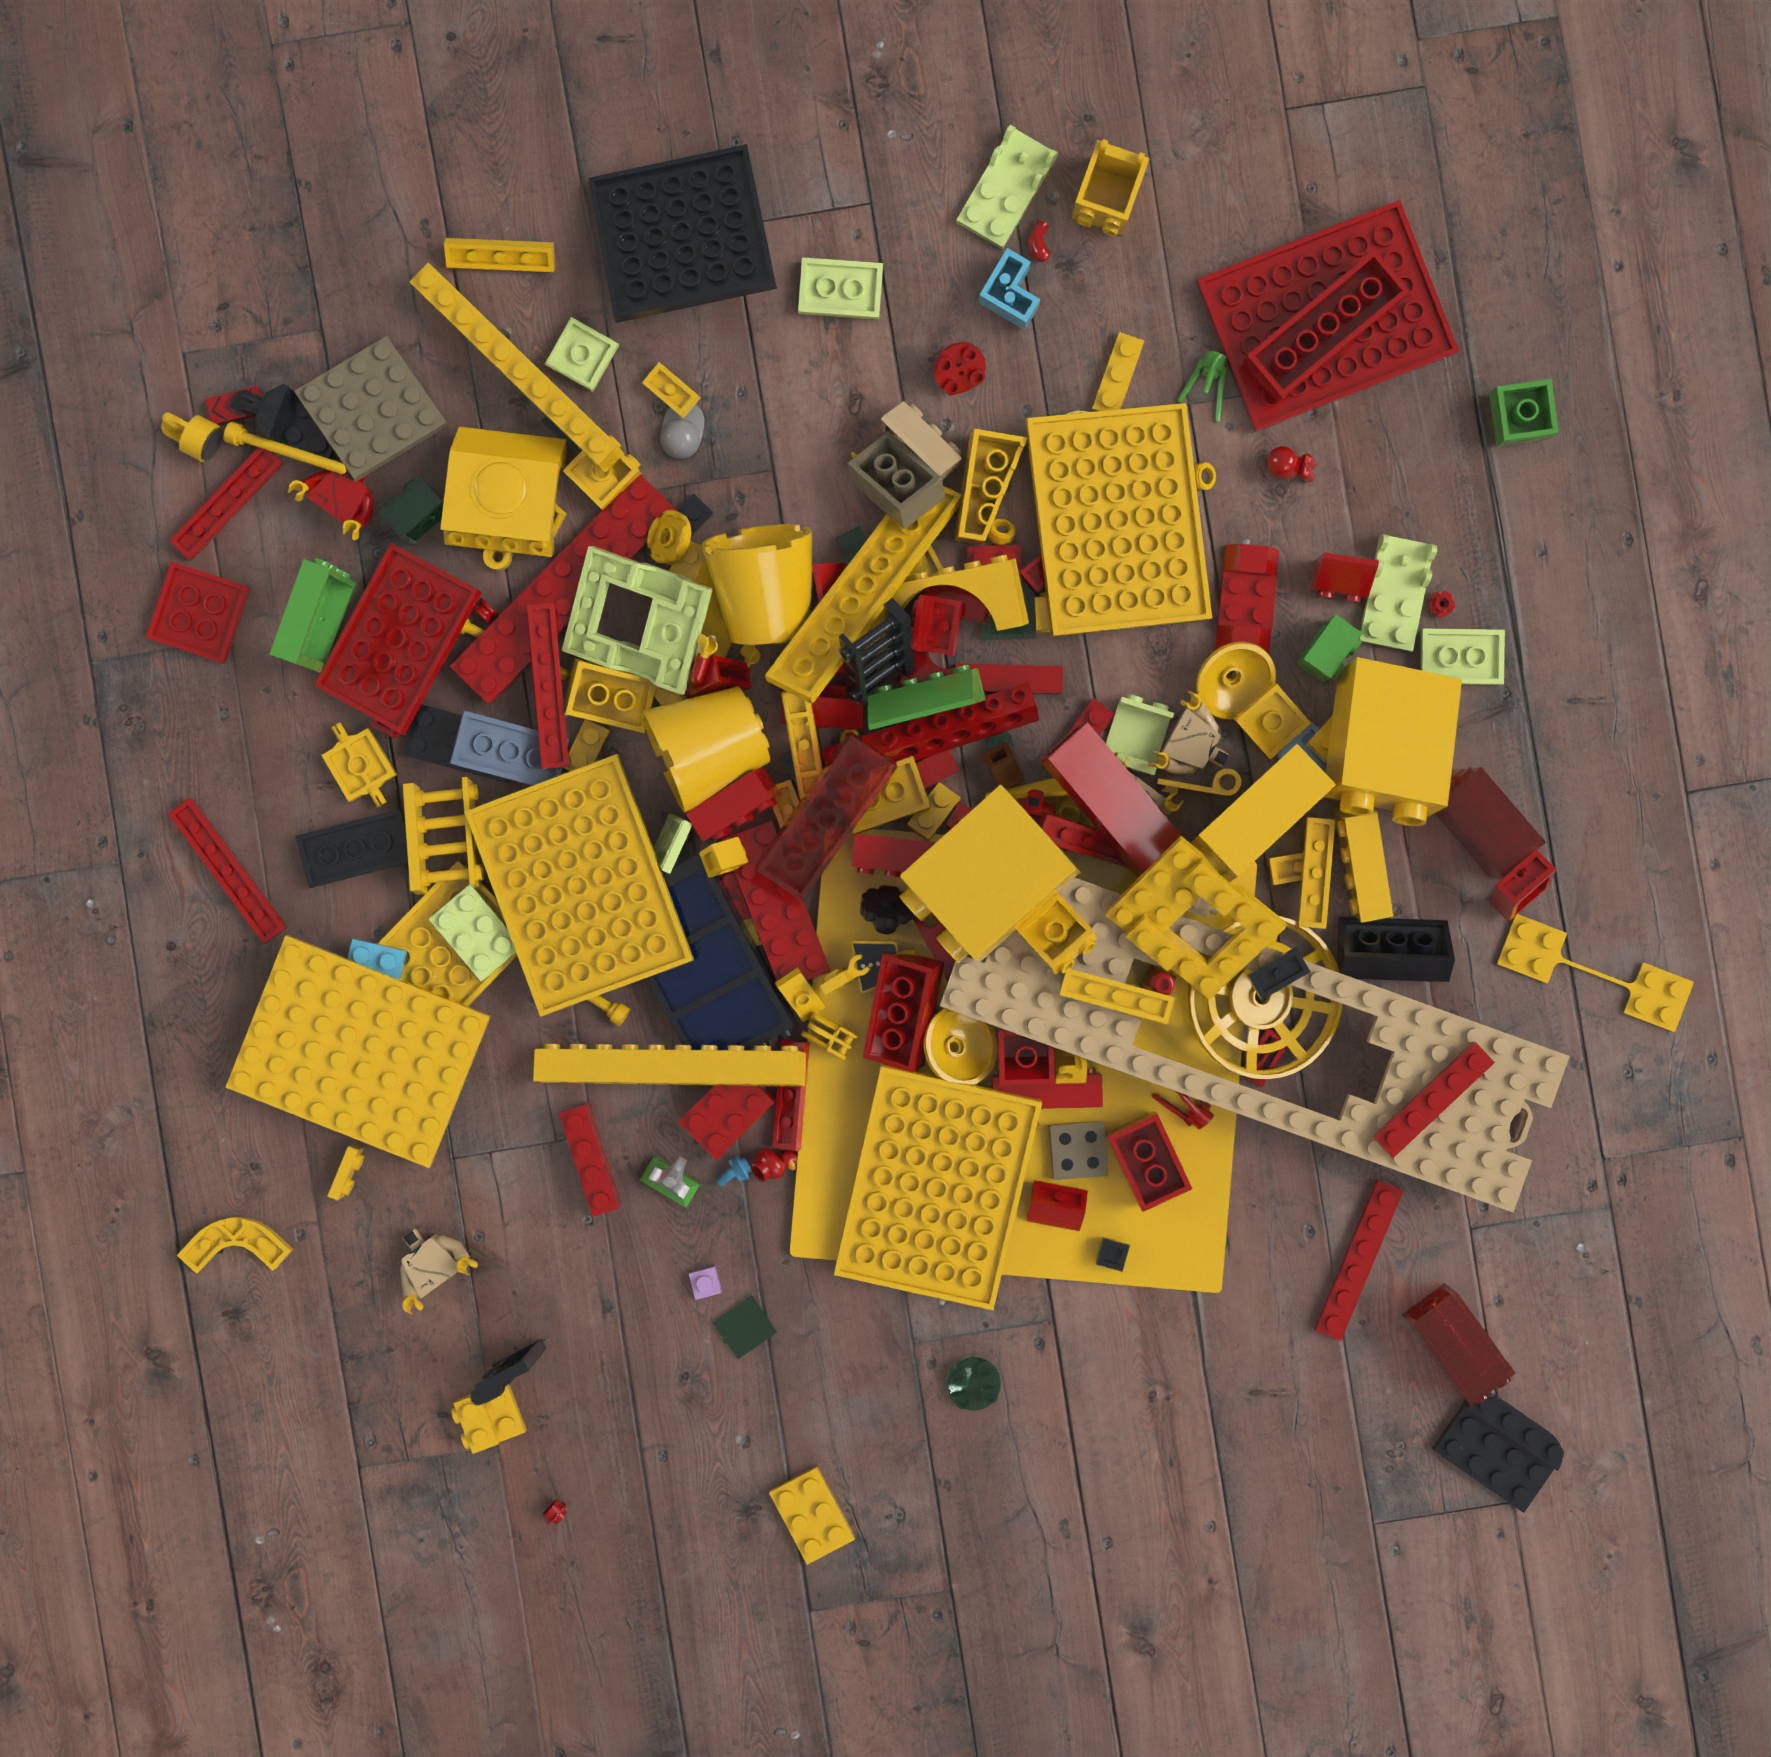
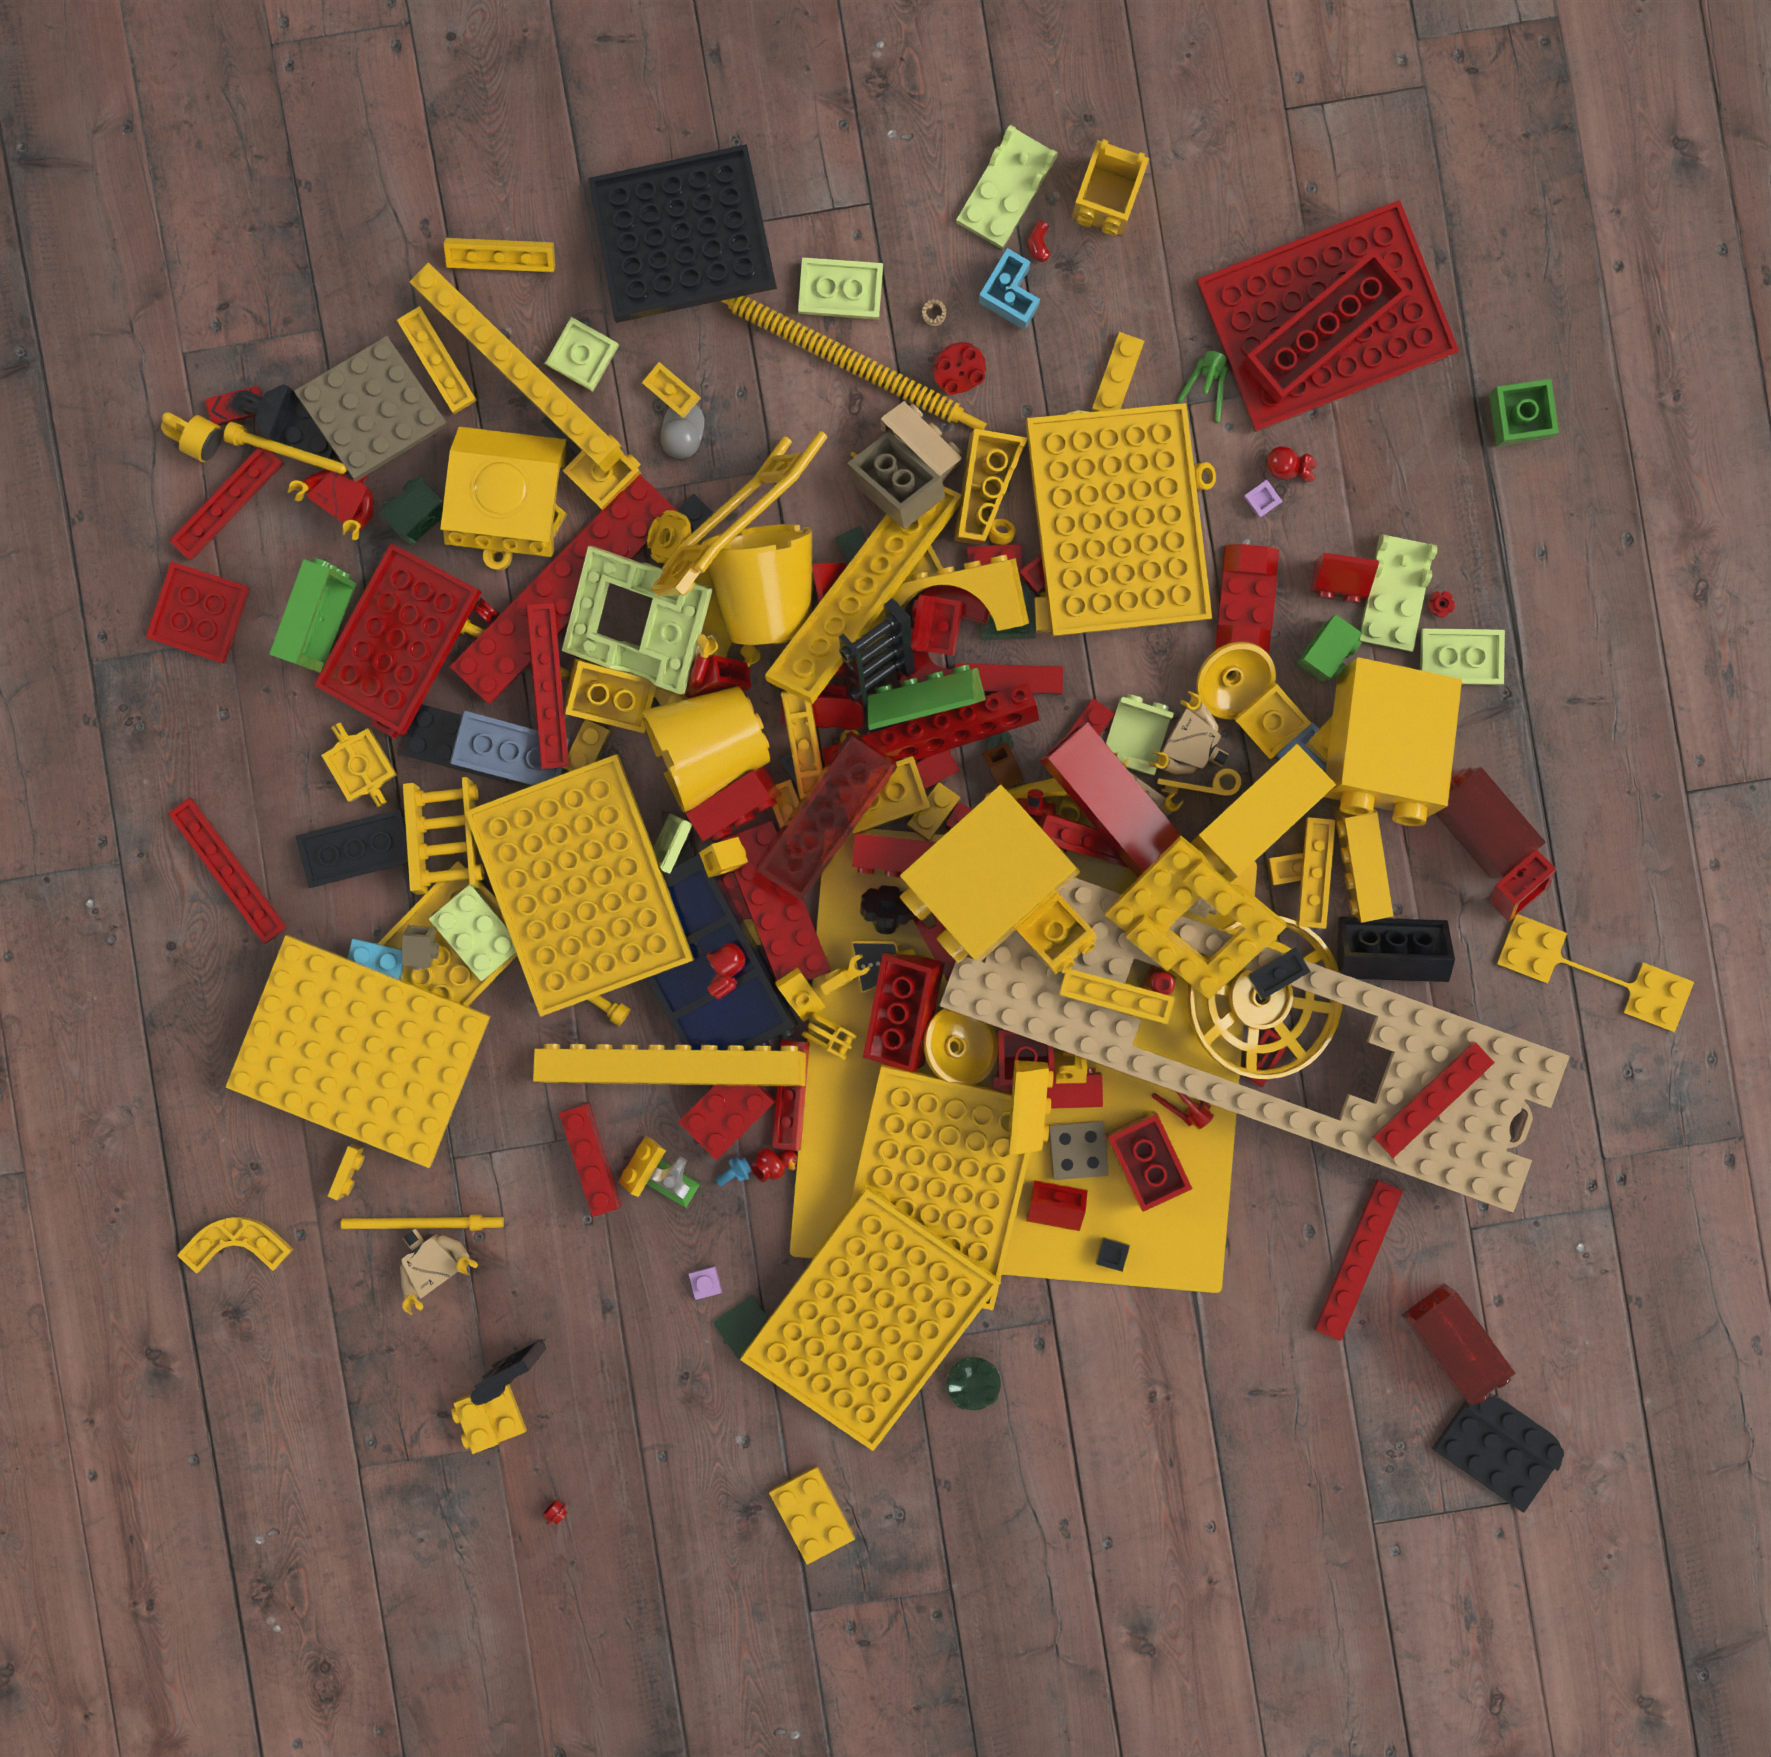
(419, 947): none -> dark tan brick
(437, 360): none -> yellow plate
(475, 1222): none -> yellow bar
(641, 1166): none -> yellow plate
(692, 559): none -> yellow plate
(725, 963): none -> red piece
(751, 310): none -> yellow hose
(870, 1319): none -> yellow plate
(929, 306): none -> tan bush
(1029, 1106): none -> yellow slope
(1262, 499): none -> lavender plate

